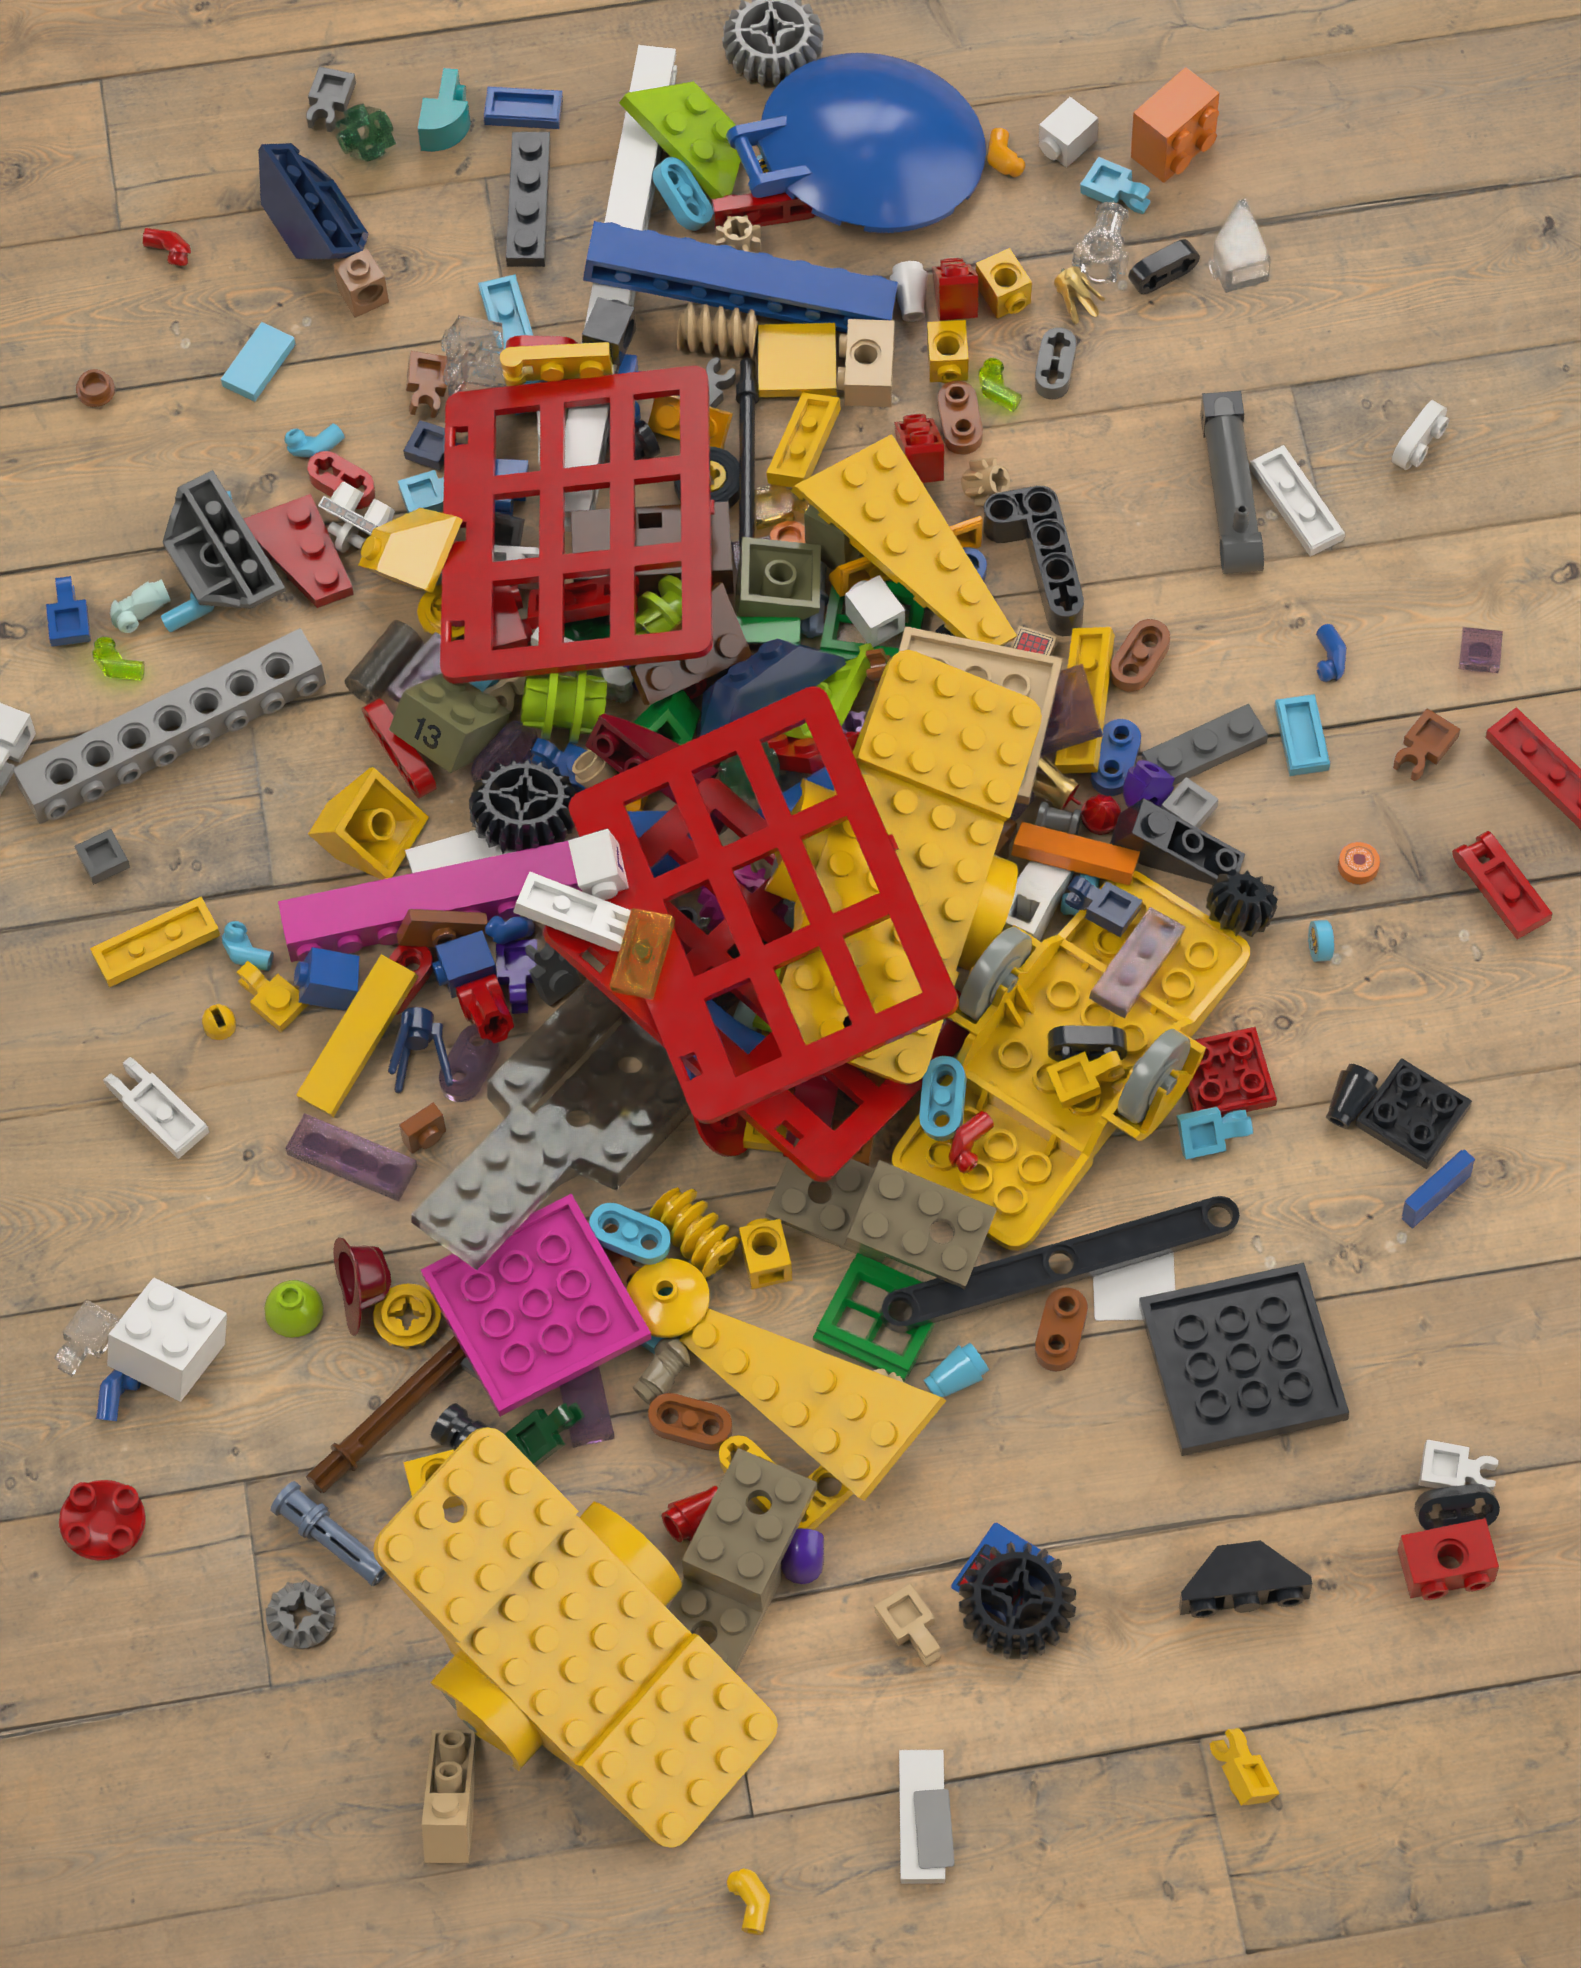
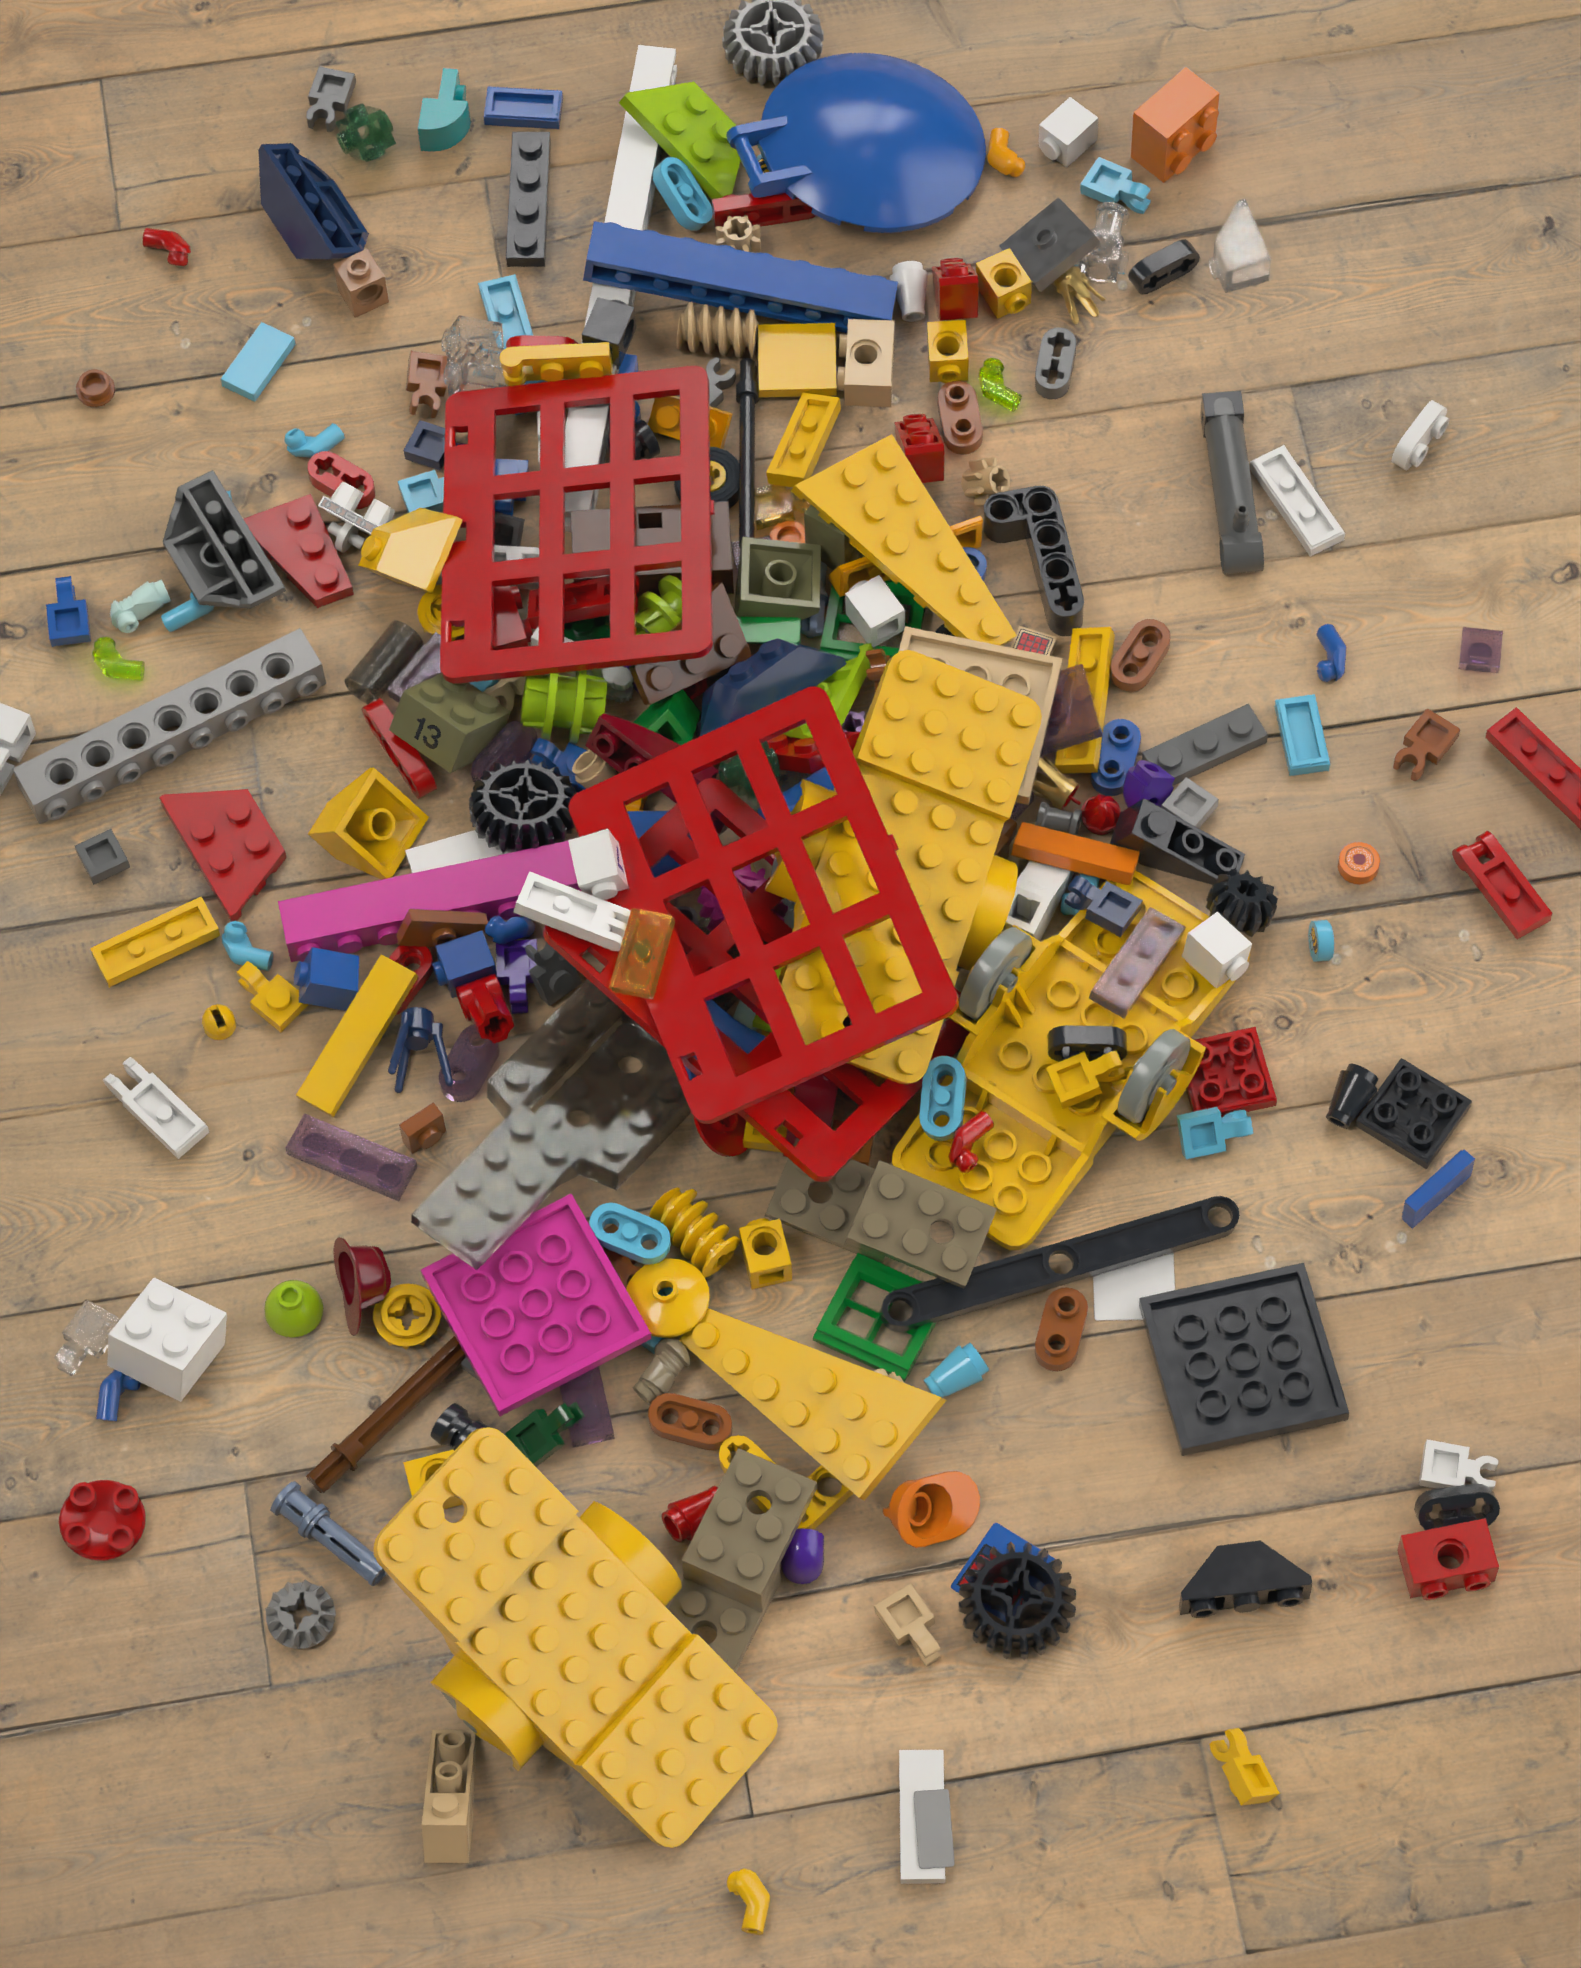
(227, 842): none -> red wing
(934, 1508): none -> orange piece
(1051, 243): none -> flat silver plate
(1217, 950): none -> white brick

